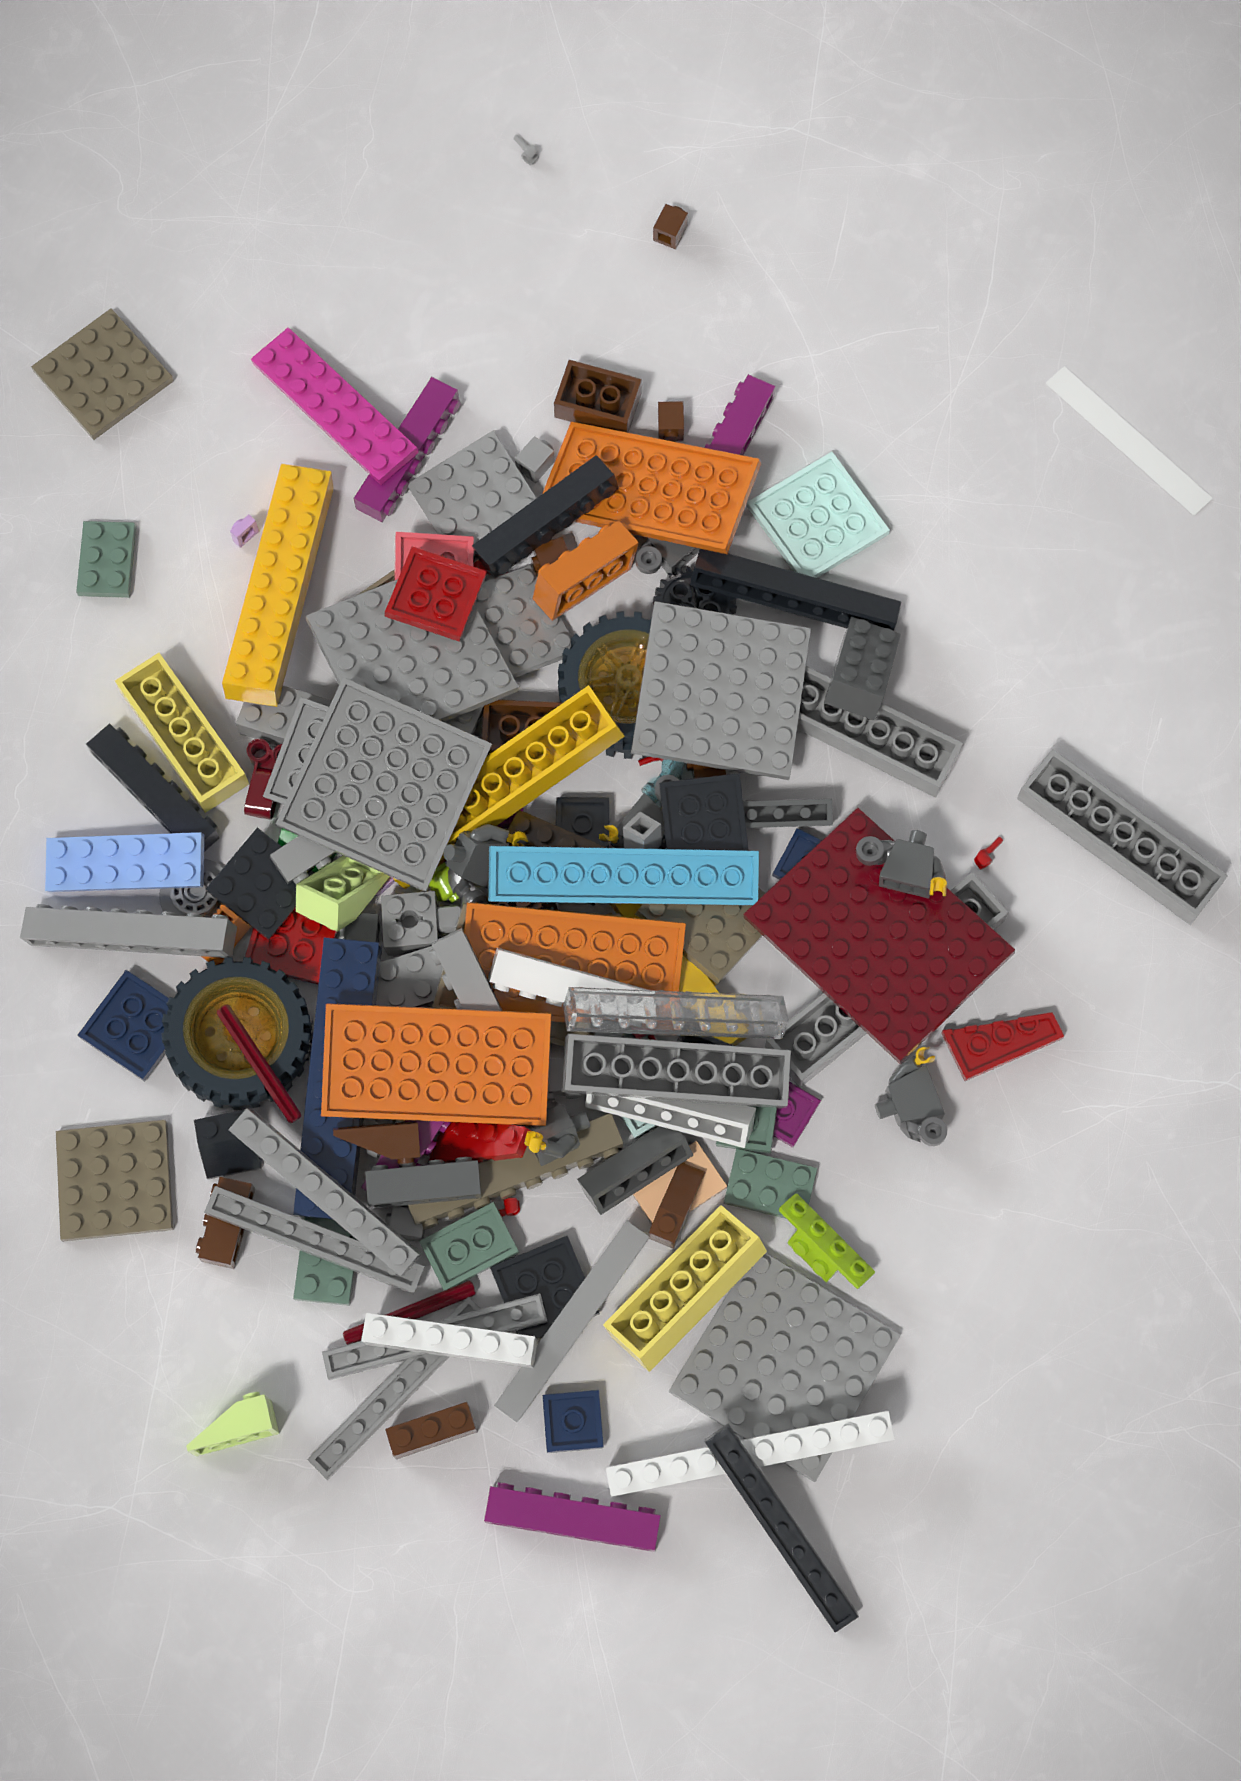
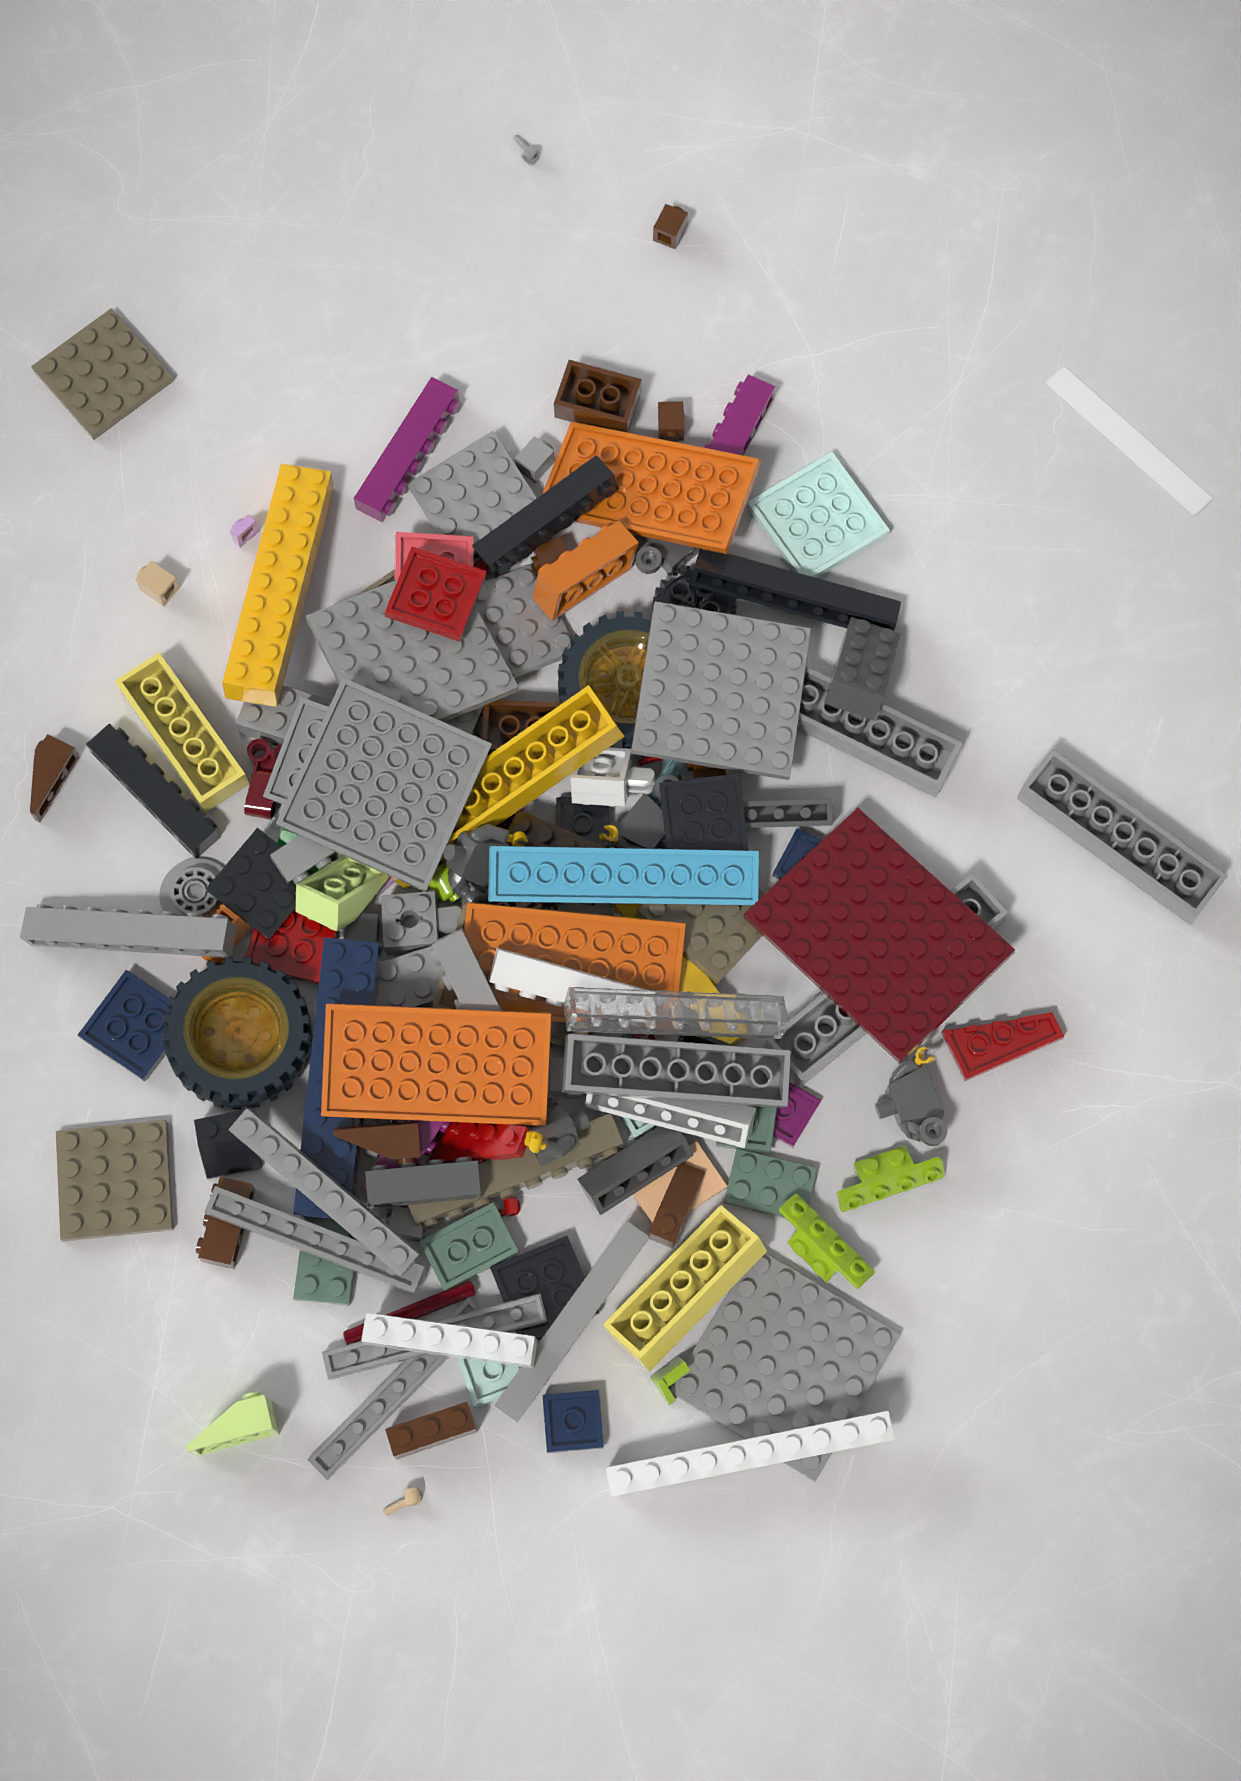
(50, 769): none -> reddish brown slope
(106, 559): sand green plate -> none
(125, 862): light blue plate -> none
(157, 583): none -> tan brick
(259, 1063): dark red axle -> none
(334, 406): dark pink plate -> none
(412, 1497): none -> tan hand
(486, 1379): none -> light aqua tile
(572, 1518): magenta brick -> none
(610, 779): none -> white brick
(642, 833): light grey brick -> none
(669, 1375): none -> lime tile
(781, 1528): black tile -> none
(886, 1176): none -> lime bracket
(907, 866): dark grey torso -> none
(983, 859): red hand -> none

